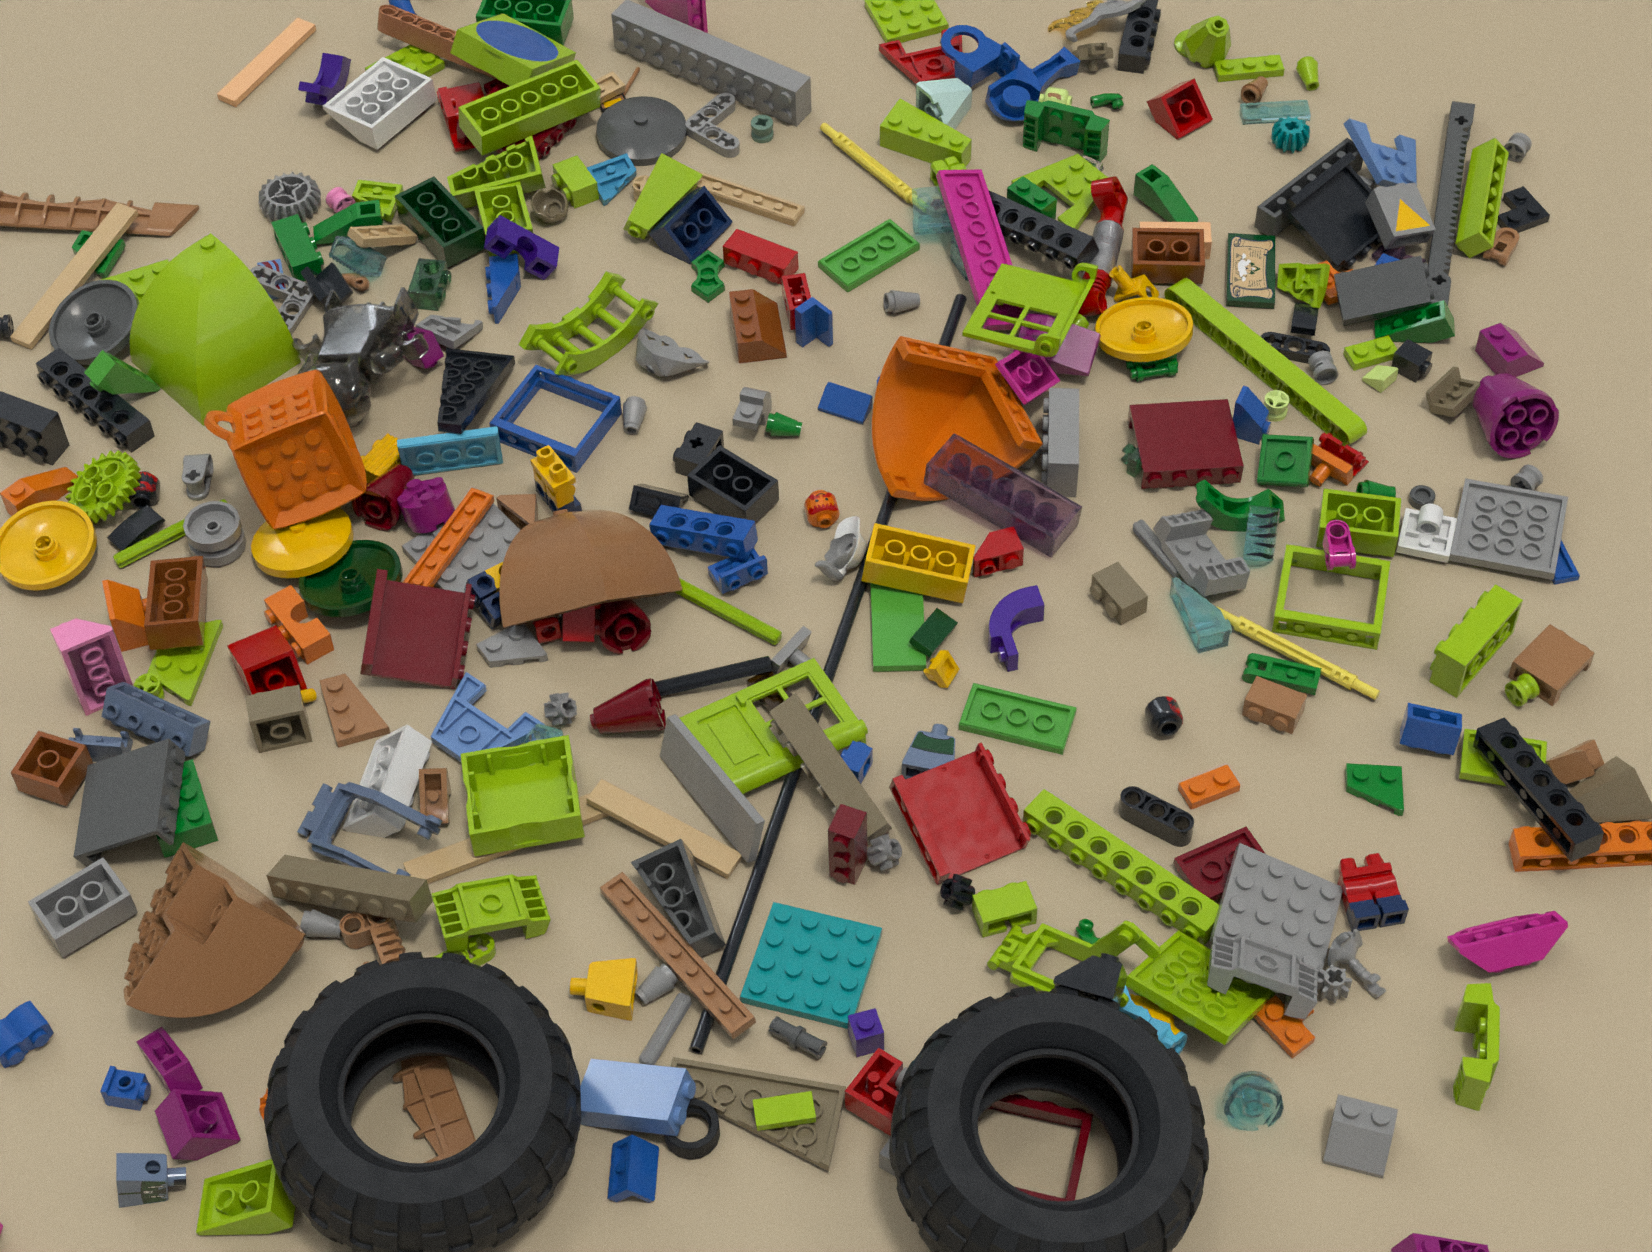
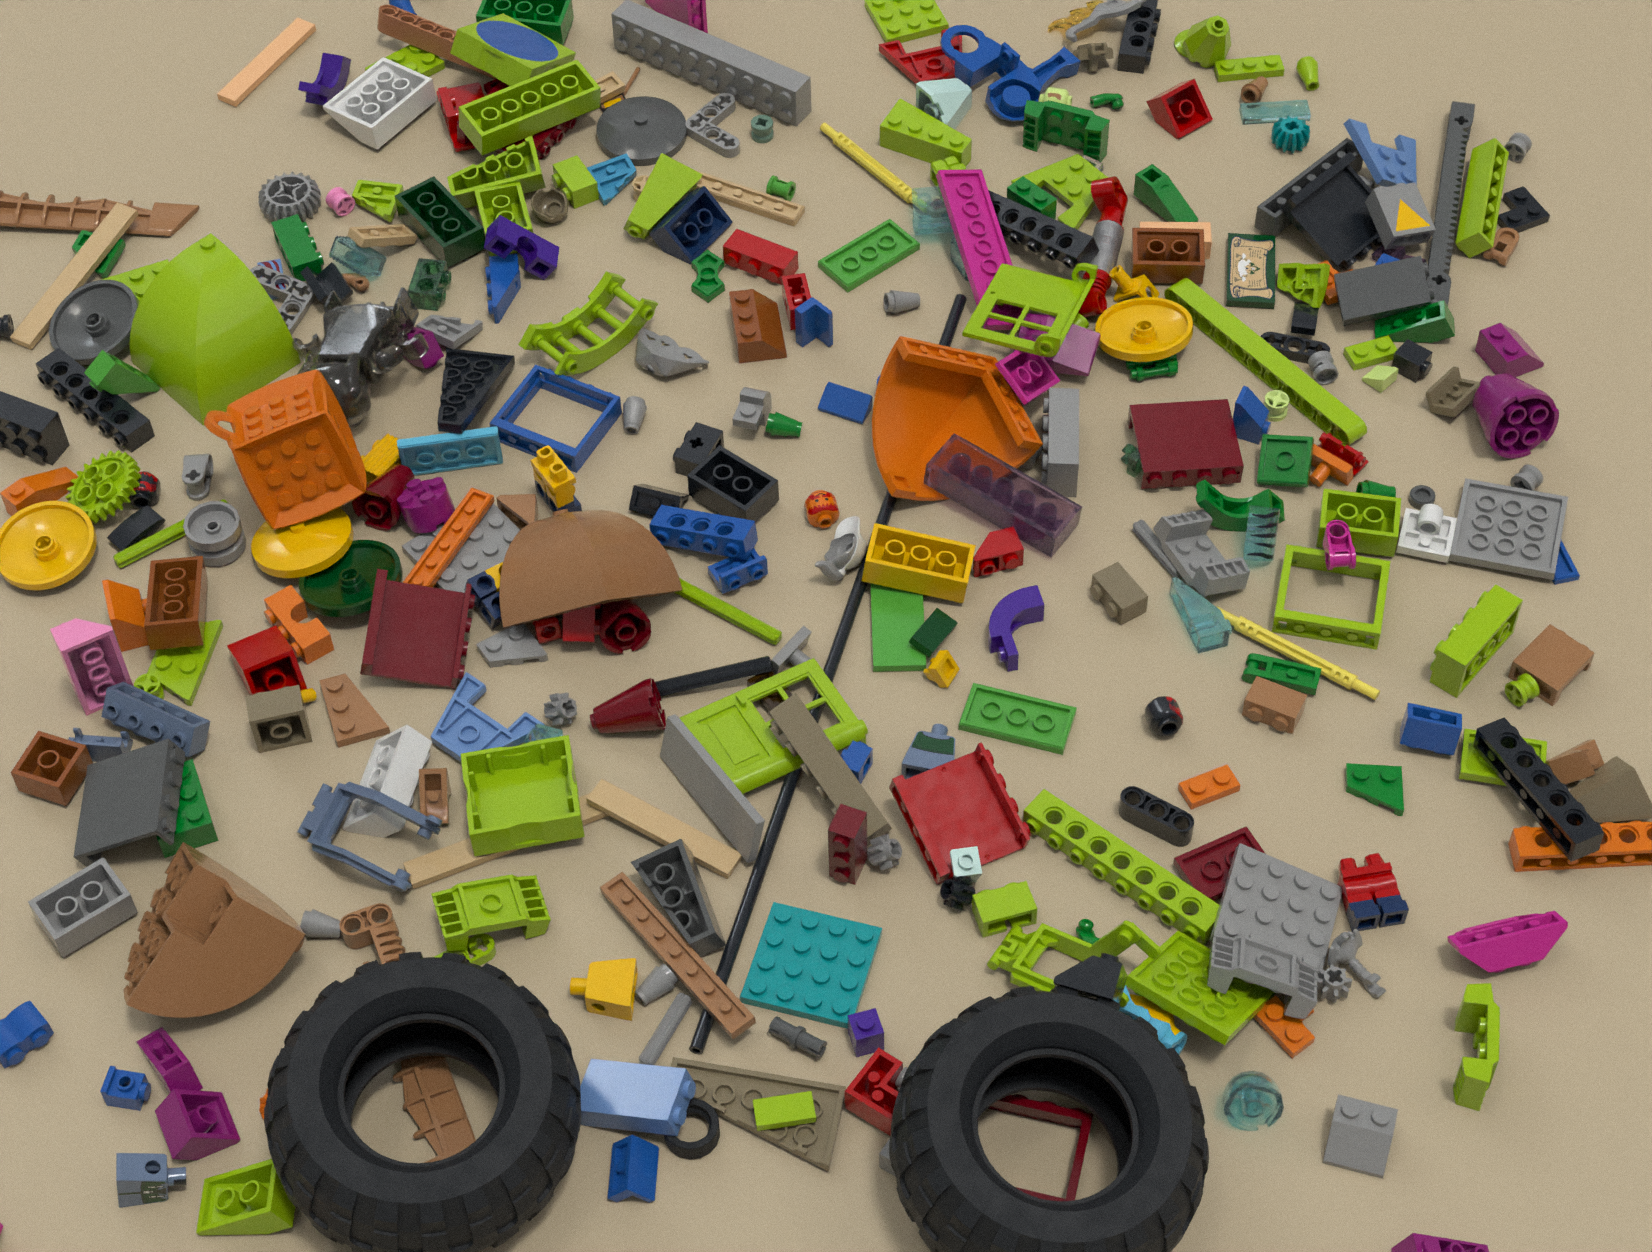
(350, 888): dark tan brick -> none
(356, 215): green slope -> none
(781, 188): none -> bright green bush
(966, 863): none -> light aqua bracket

